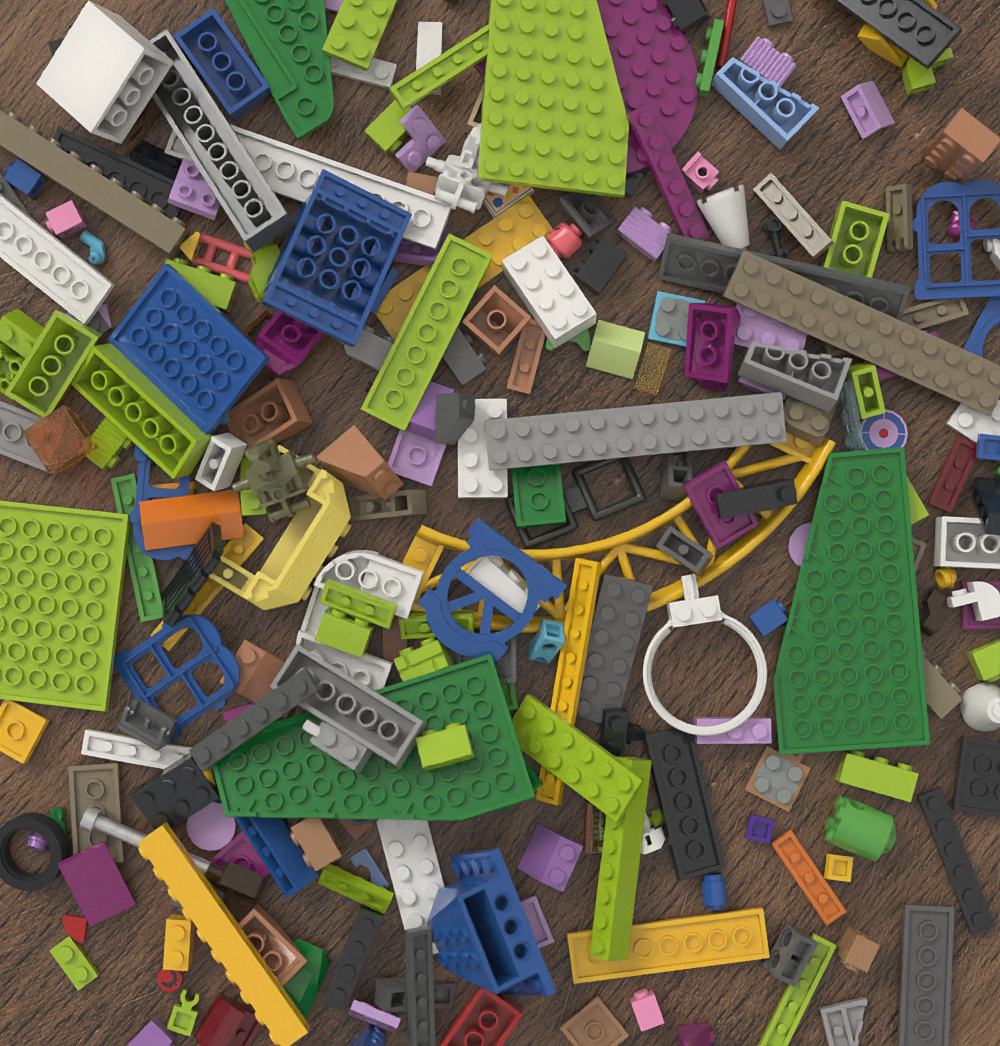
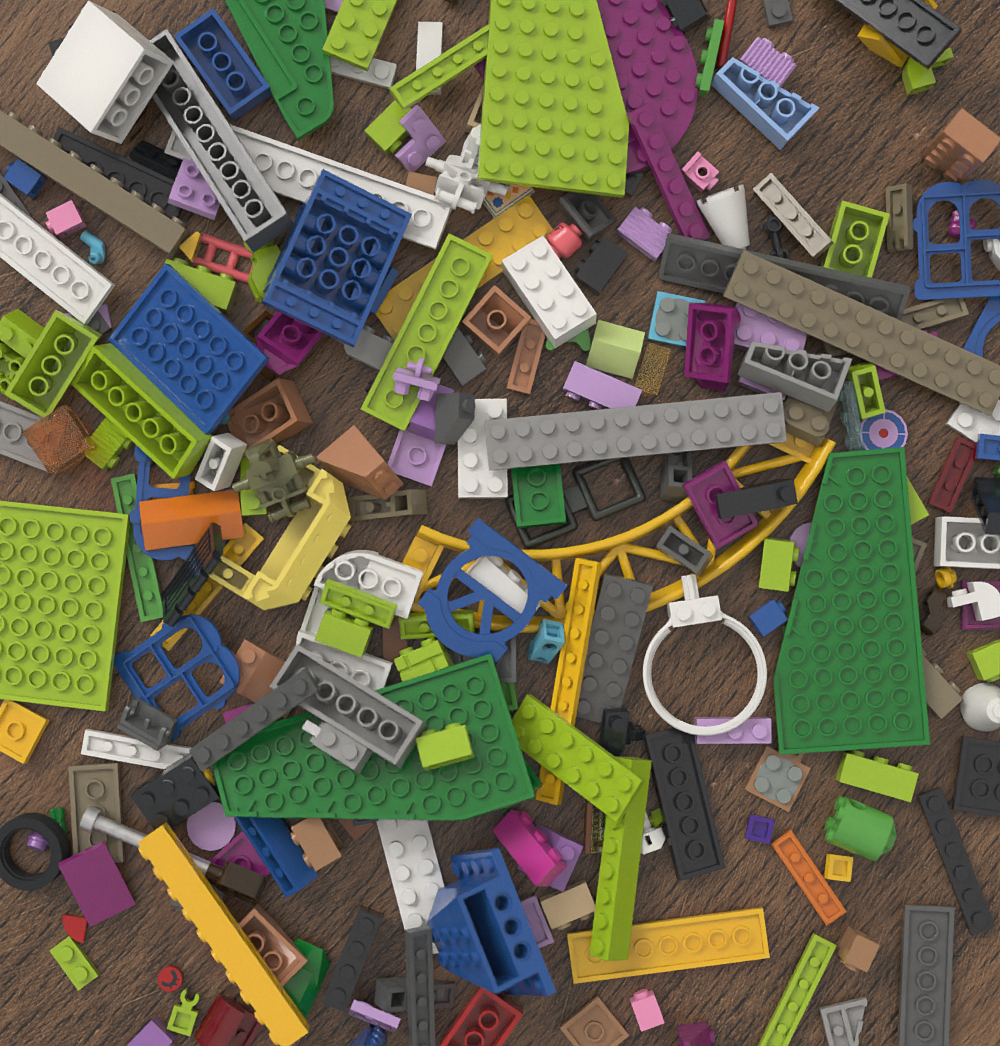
(178, 943): yellow brick -> none
(355, 888): lime plate -> none
(365, 858): medium blue piece -> none
(406, 377): none -> lavender hips
(418, 254): medium lavender wing -> none
(530, 848): none -> dark pink brick
(568, 905): none -> tan brick
(599, 389): none -> lavender brick
(714, 891): blue brick -> none
(778, 564): none -> lime brick
(790, 954): dark grey brick -> none
(867, 109): lavender panel -> none

